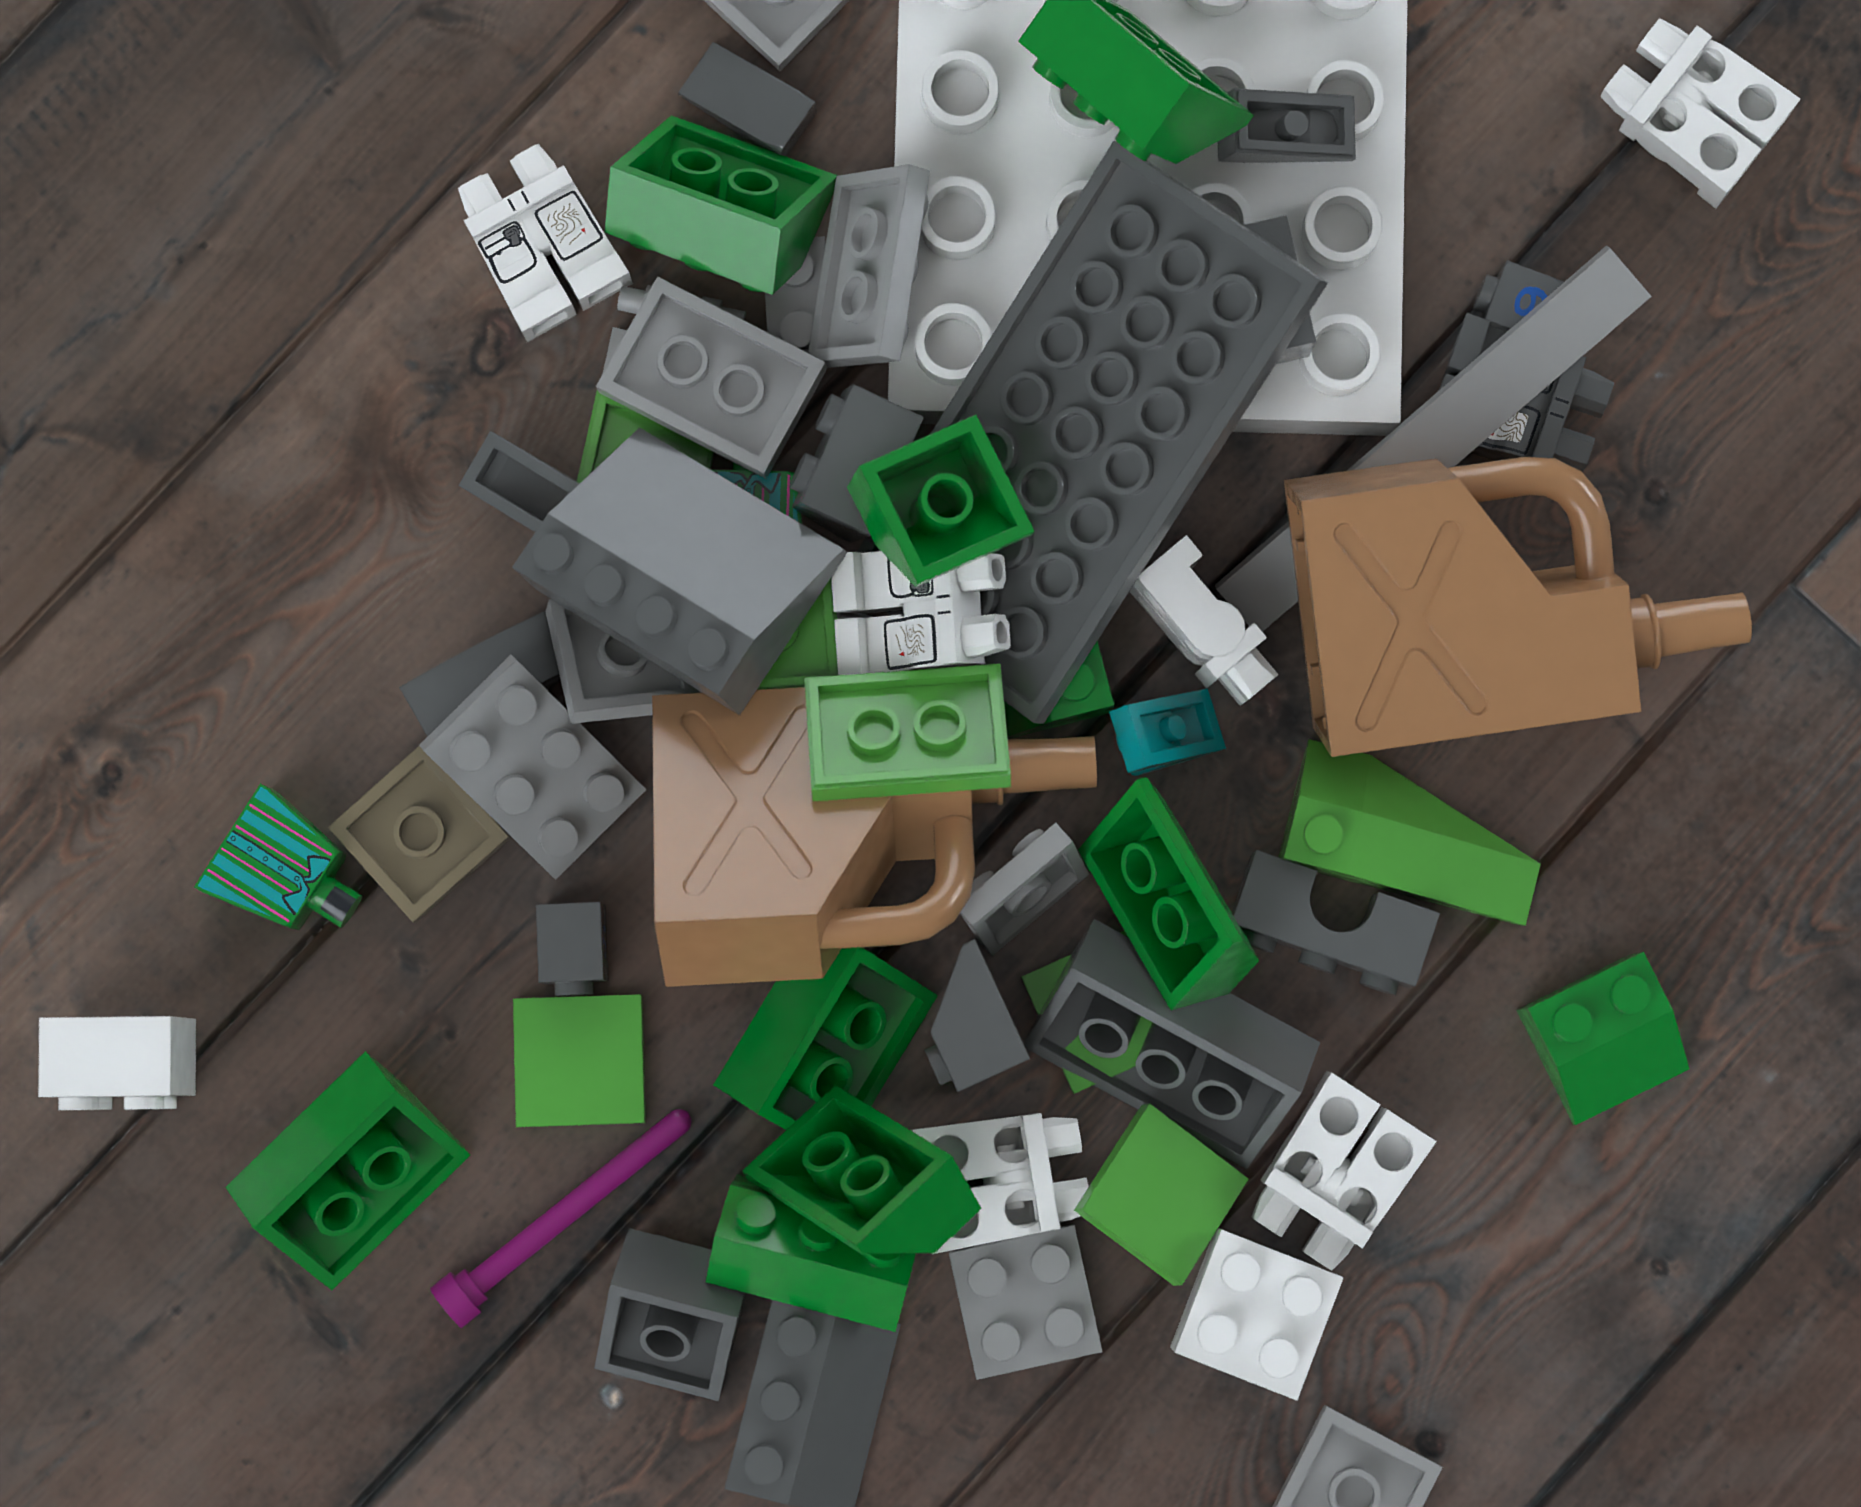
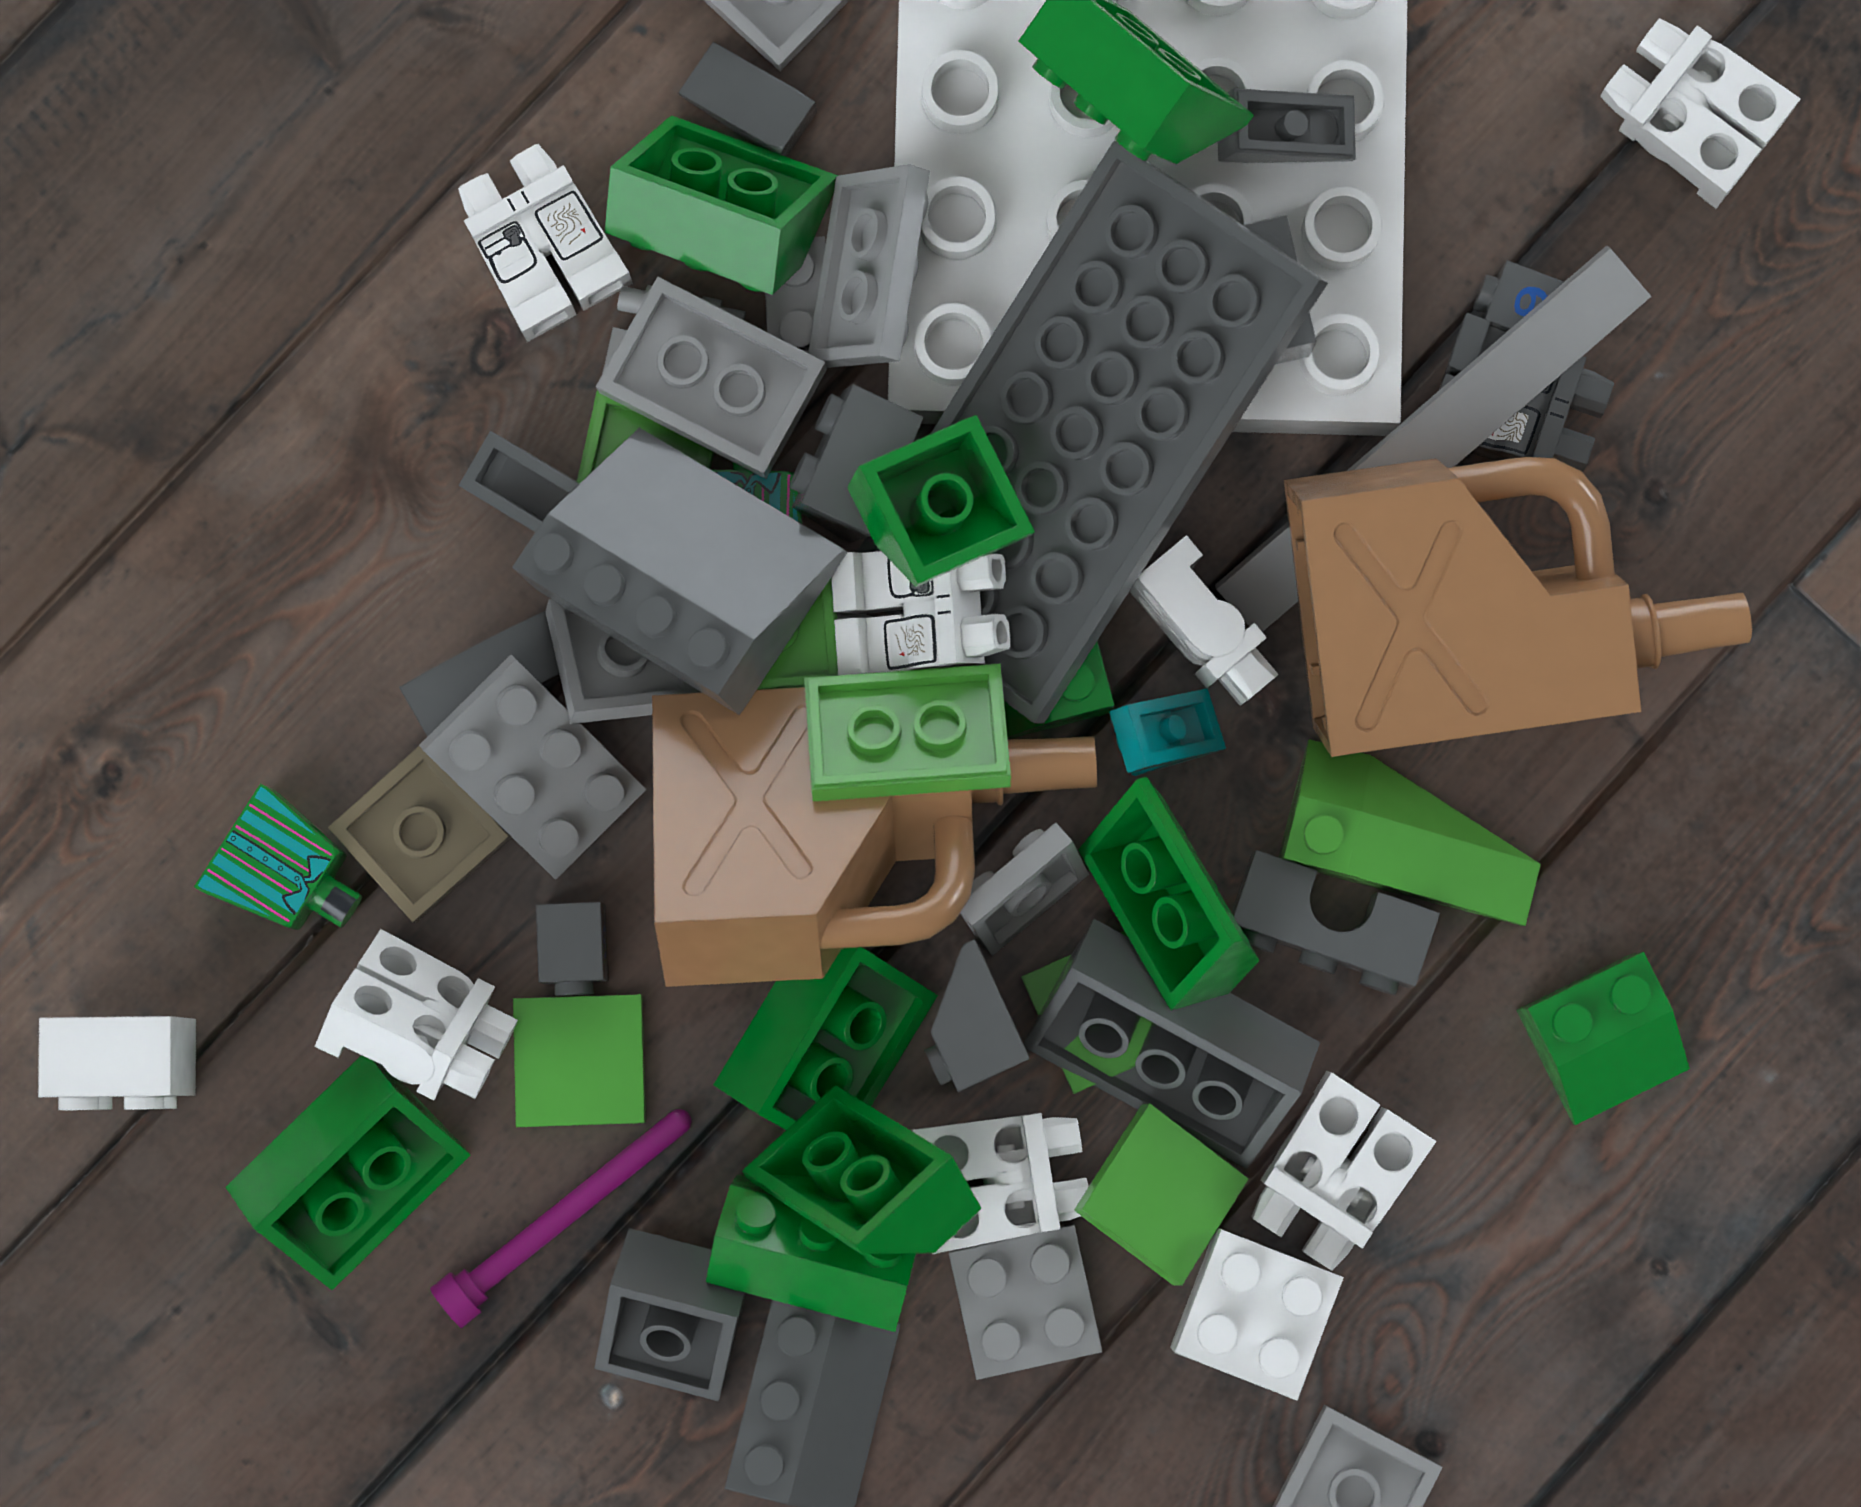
(417, 1019): none -> white hips

